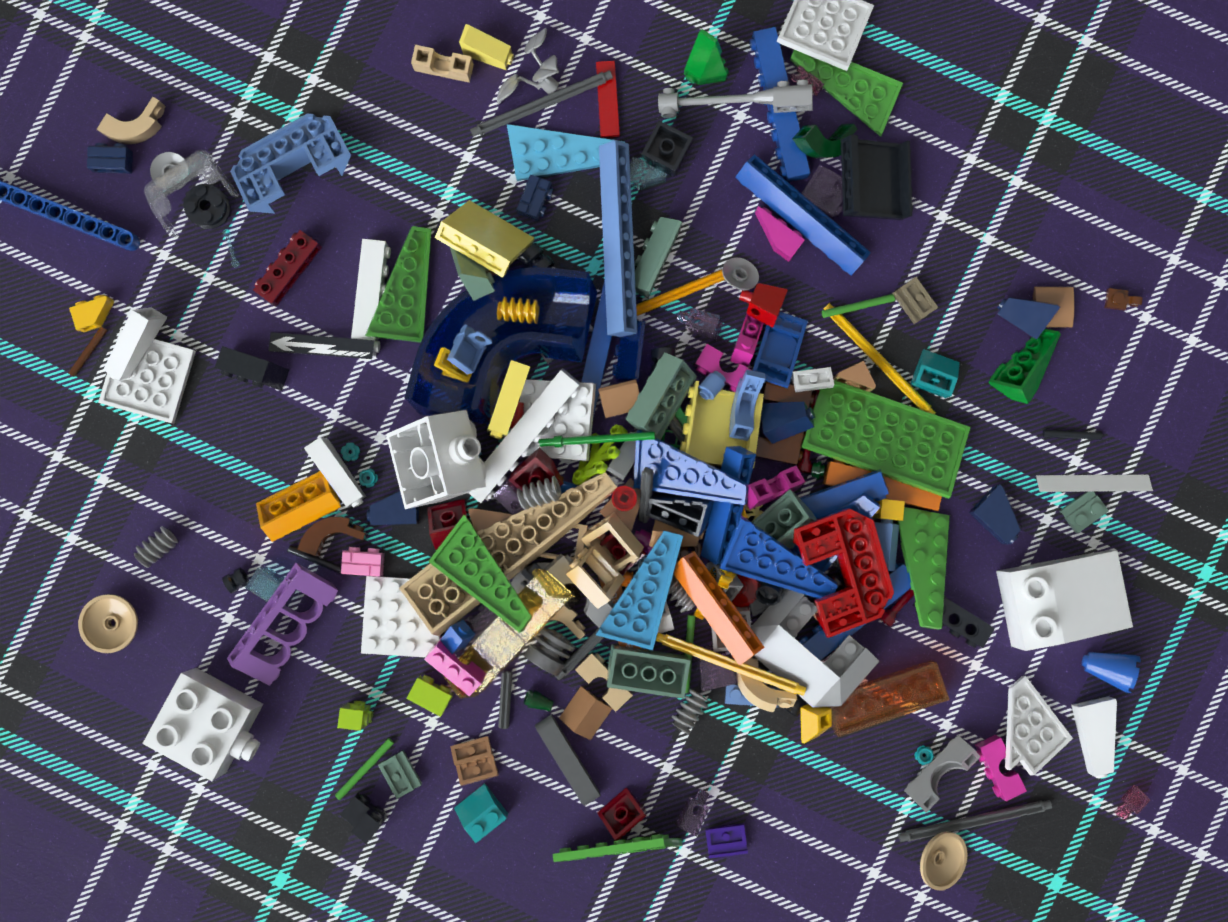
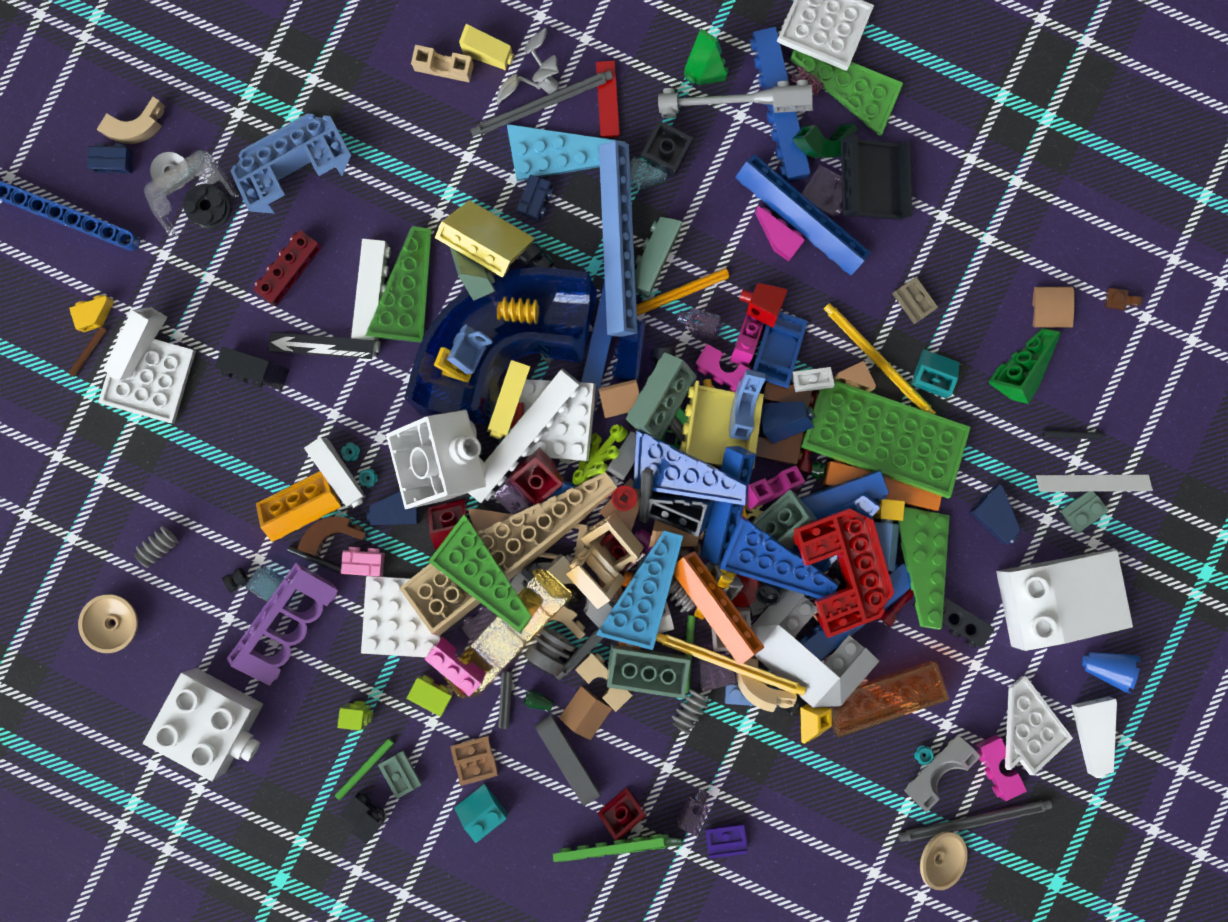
(234, 263): clear light blue hinge -> none
(457, 637): blue brick -> none
(539, 494): light grey piece -> none
(560, 441): green bar -> none
(711, 385): medium blue brick -> none
(740, 274): light grey dish -> none
(858, 305): bright green bar -> none
(1028, 314): dark blue slope -> none
(1133, 801): clear pink plate -> none

